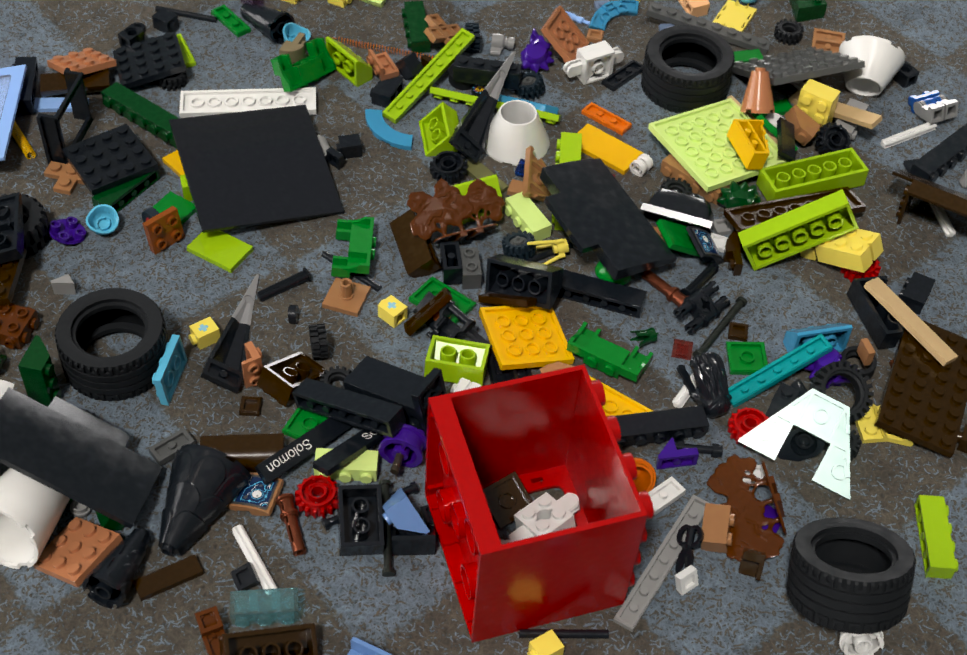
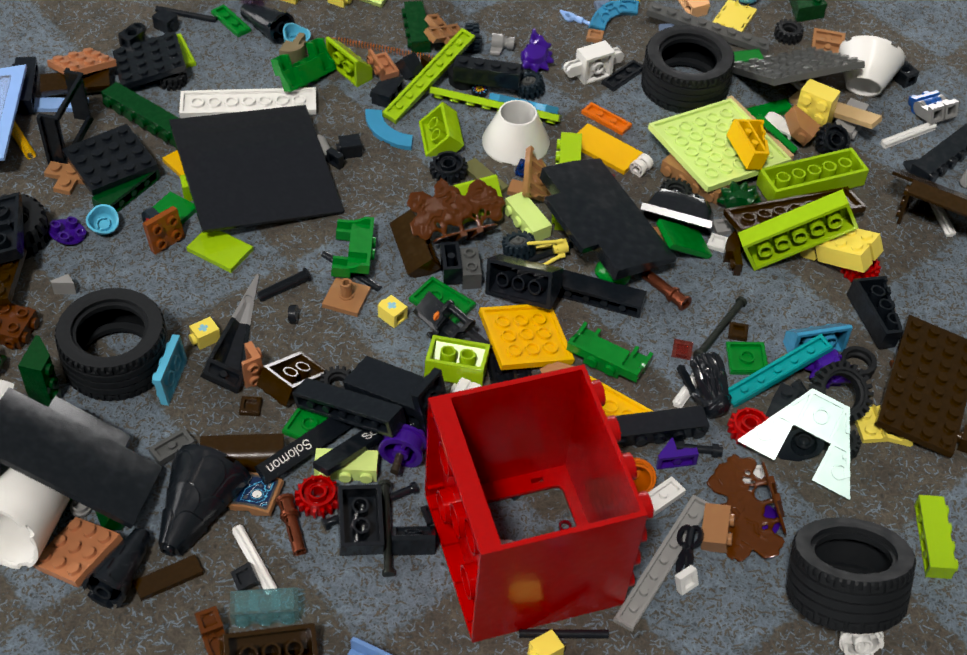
(318, 341): black tyre -> none
(403, 514): medium blue slope -> none
(427, 311): dark brown tile -> none
(473, 129): black plate -> none
(506, 499): dark brown plate -> none
(507, 300): dark brown tile -> none
(545, 516): white brick -> none
(563, 34): nougat plate -> none
(648, 335): dark green piece -> none
(701, 279): black axle -> none
(701, 307): black pin -> none
(704, 244): slope -> none
(752, 563): dark brown panel -> none
(758, 94): nougat cone -> none
(786, 140): black tile -> none
(866, 351): medium nougat tile -> none
(910, 321): tan tile -> none
(916, 291): black brick -> none

